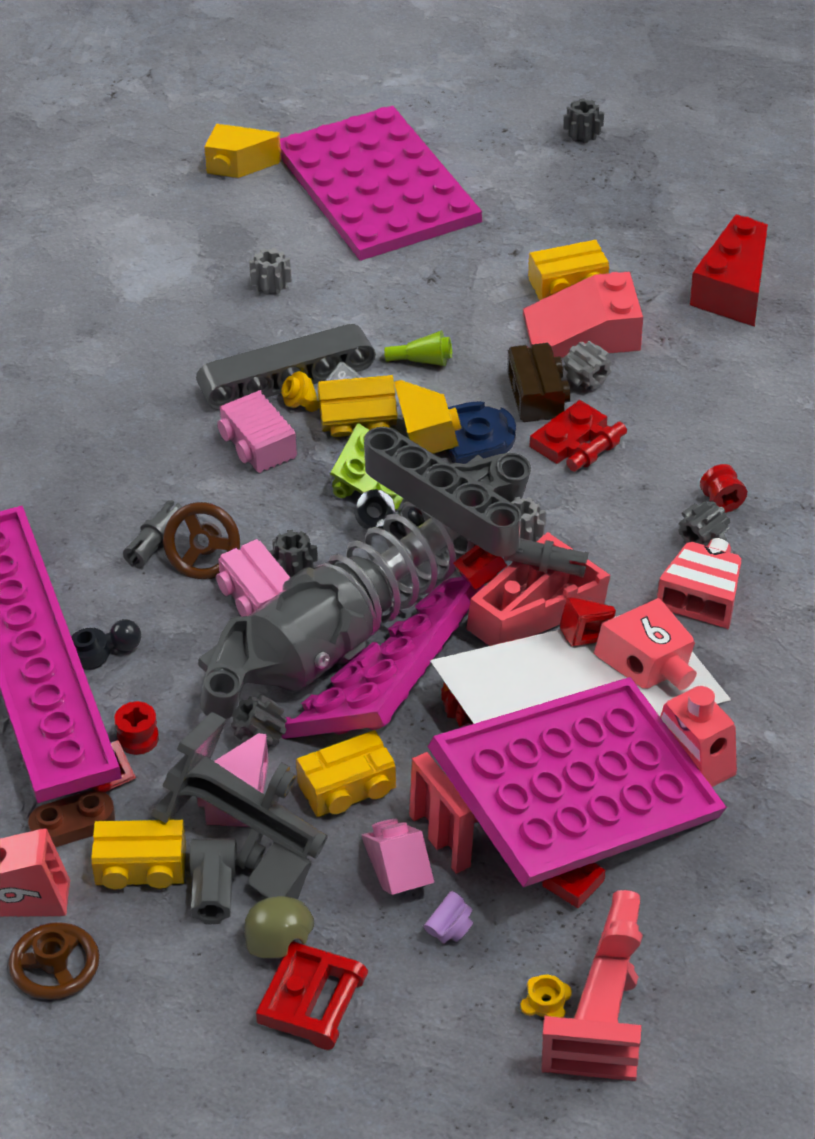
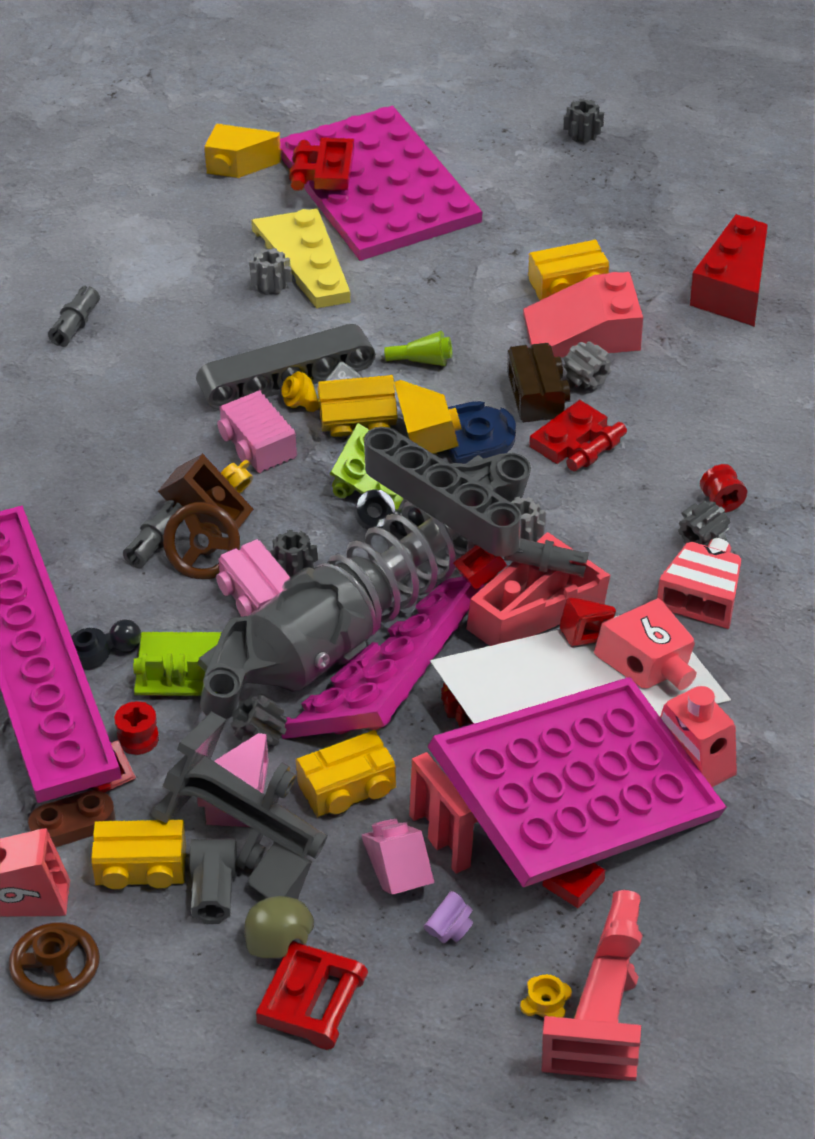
(73, 316): none -> dark grey pin
(170, 662): none -> lime hinge
(202, 482): none -> reddish brown slope
(238, 475): none -> yellow plate
(311, 254): none -> light yellow wing
(332, 168): none -> red plate

